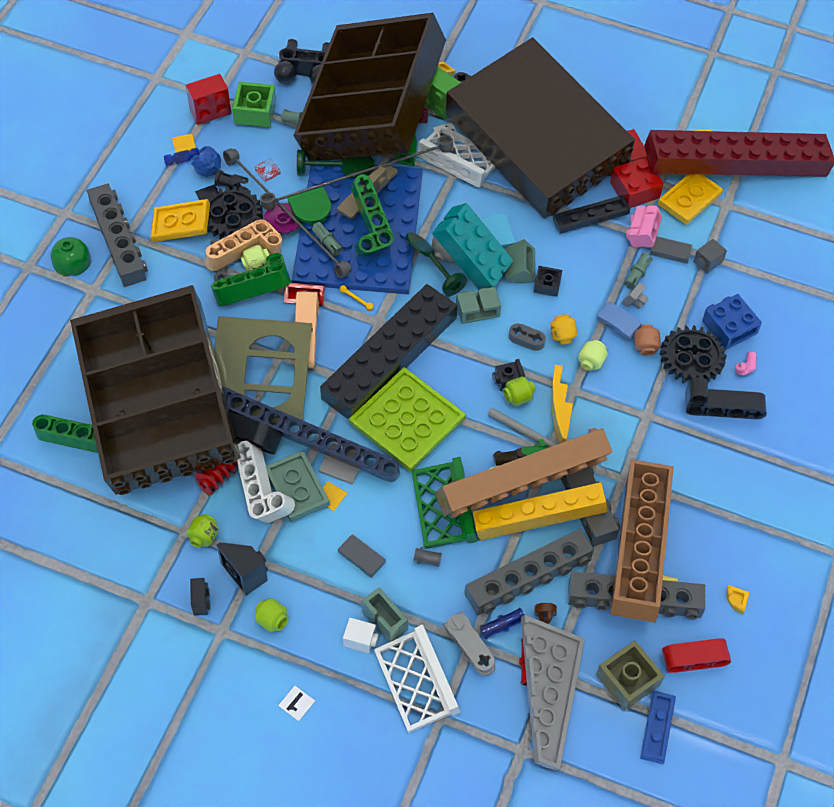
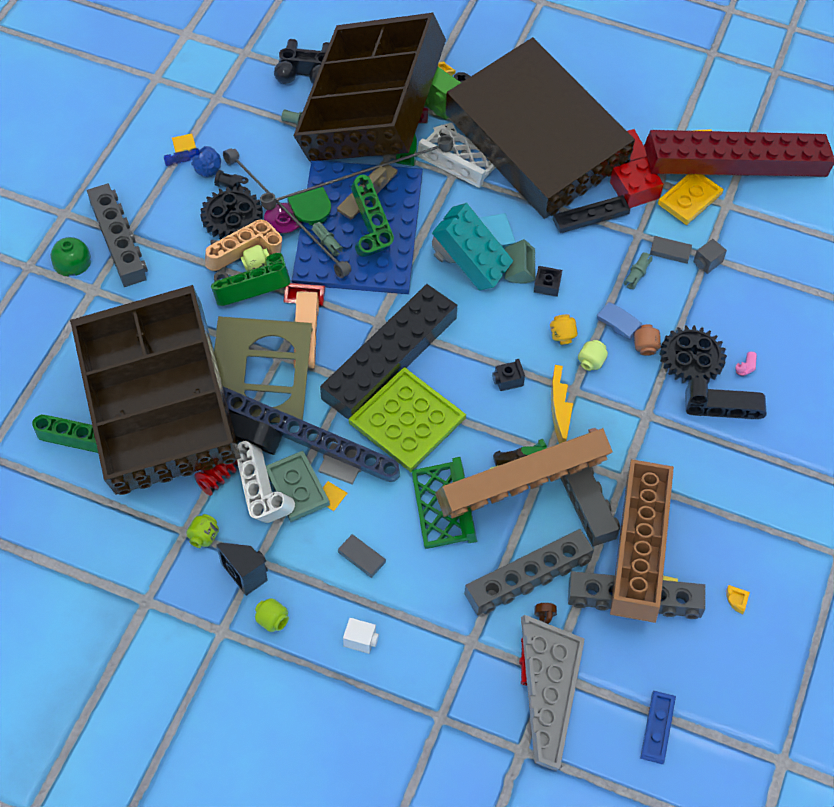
(180, 220): yellow tile -> none
(199, 596): black piece -> none
(207, 191): black sticker -> none
(208, 99): red brick -> none
(254, 104): bright green brick -> none
(267, 170): clear tile -> none
(296, 703): white sticker -> none
(348, 165): dark green piece -> none
(369, 306): yellow hinge -> none
(385, 614): sand green piece -> none
(427, 557): dark grey pin -> none
(436, 676): white fence -> none
(453, 283): dark green piece -> none
(470, 643): light grey piece -> none
(478, 305): sand green piece -> none
(502, 623): clear blue pin -> none
(519, 391): lime head -> none
(519, 427): light grey bar -> none
(527, 337): dark grey beam -> none
(540, 511): yellow brick -> none
(630, 675): olive brick -> none
(636, 297): light grey tile -> none
(644, 226): bright pink brick -> none
(696, 655): red beam -> none
(731, 321): blue brick -> none

